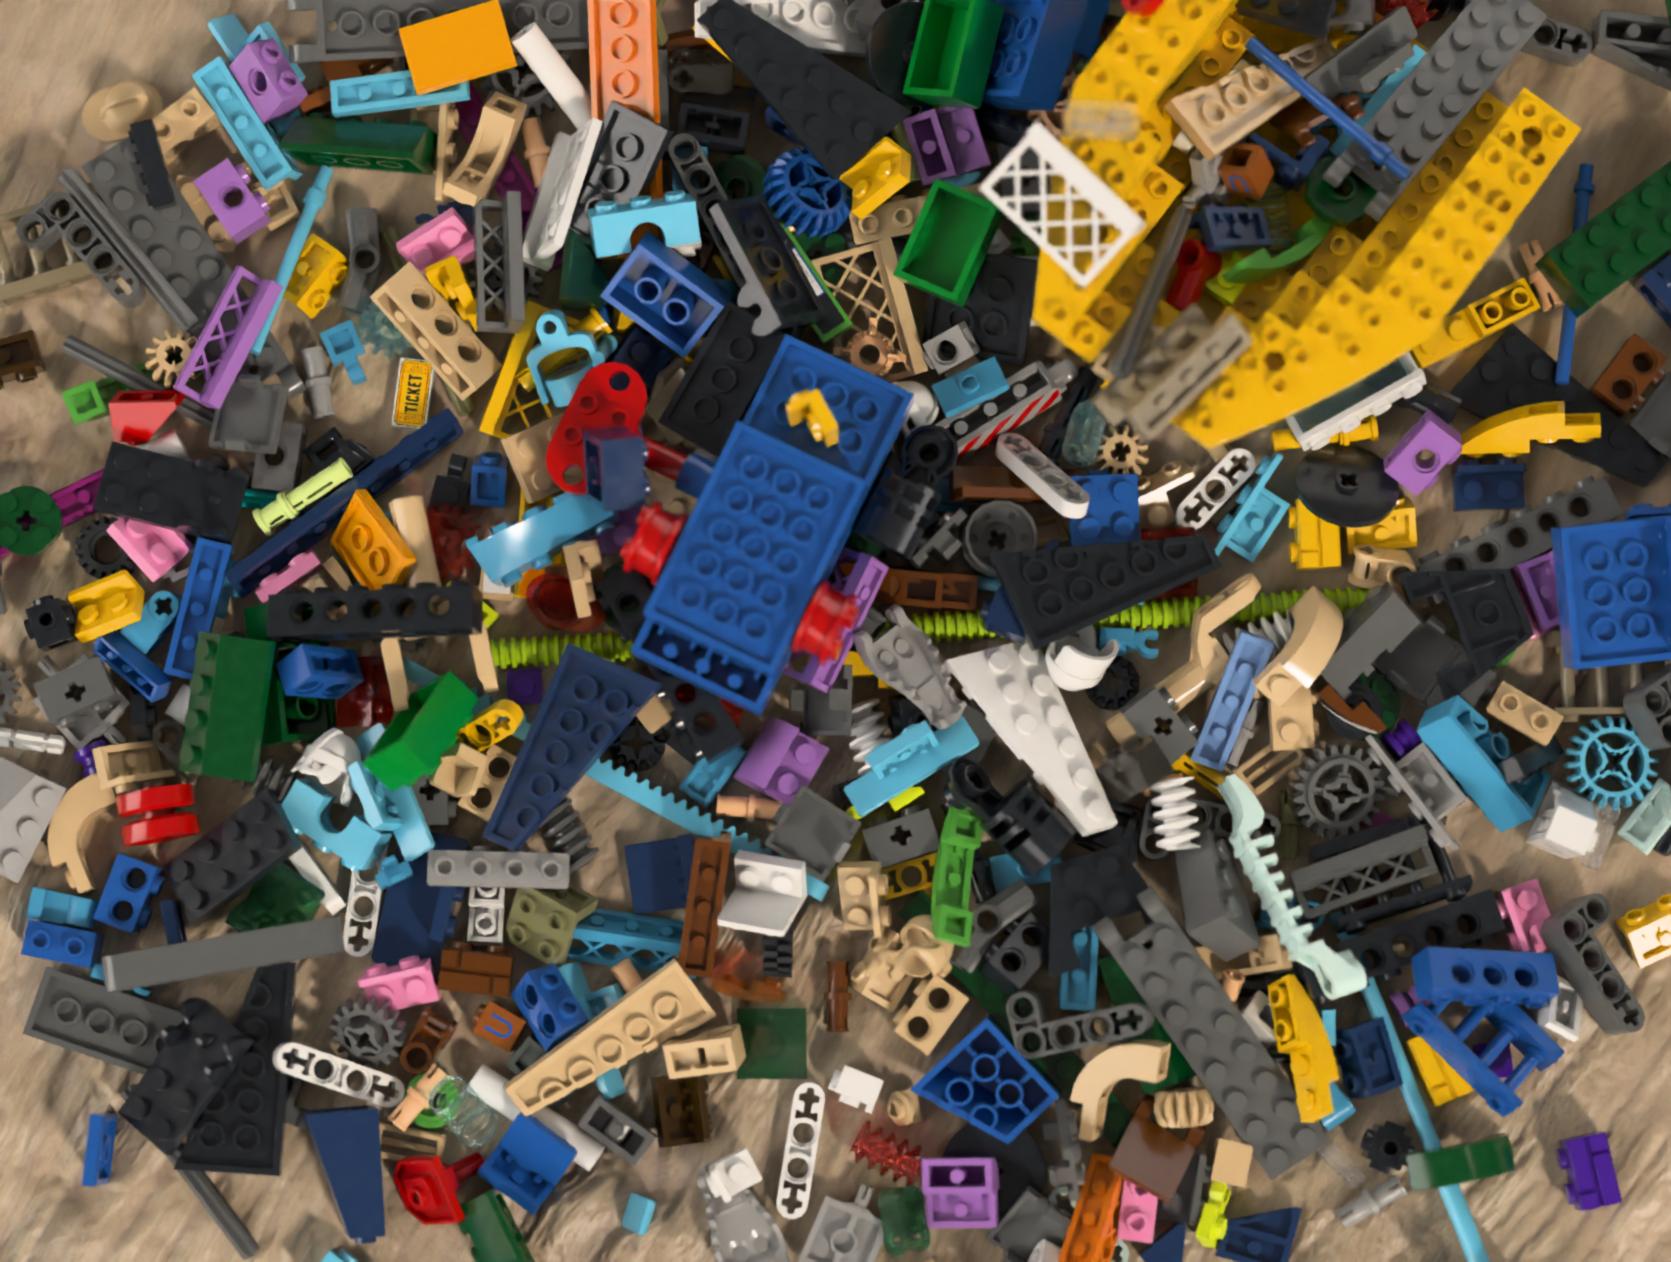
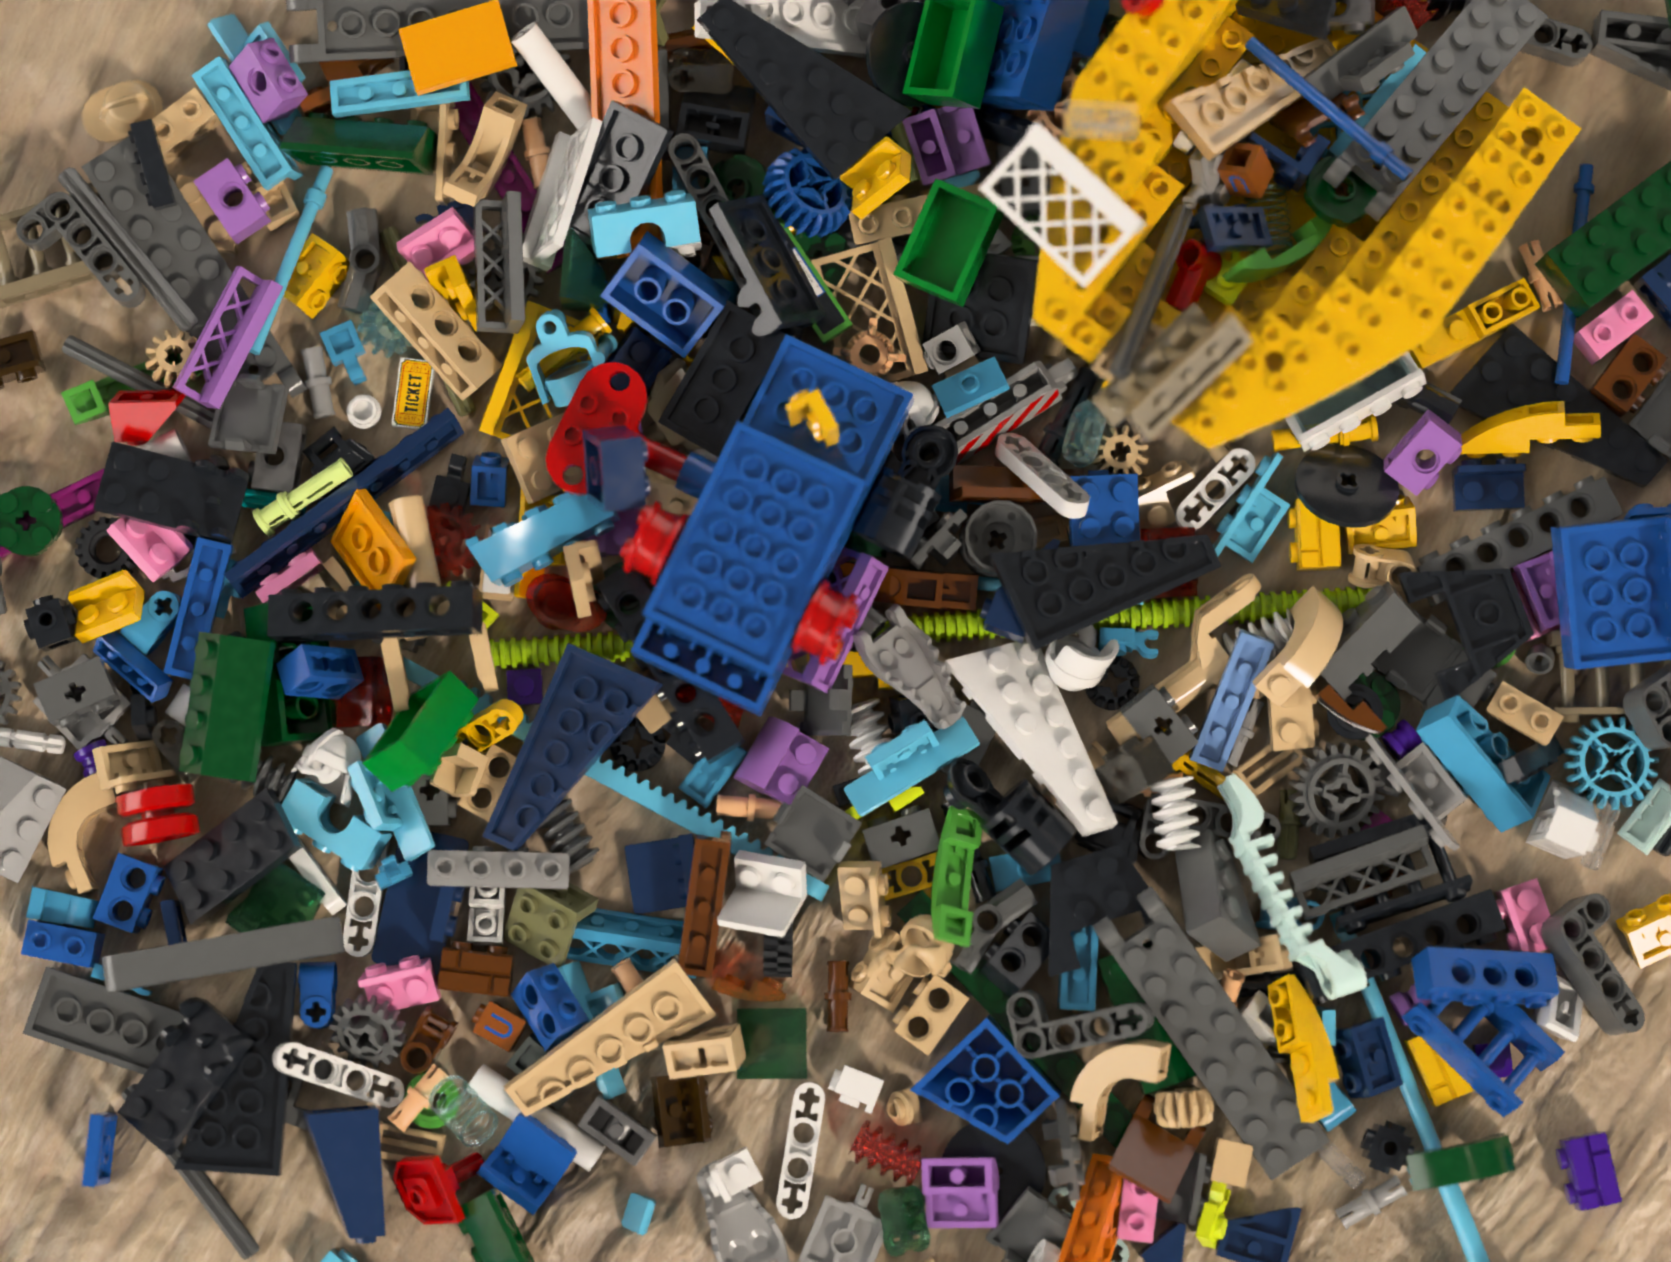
(317, 985): none -> blue piece
(364, 411): none -> white plate
(1546, 663): none -> dark grey hinge
(1612, 327): none -> bright pink brick

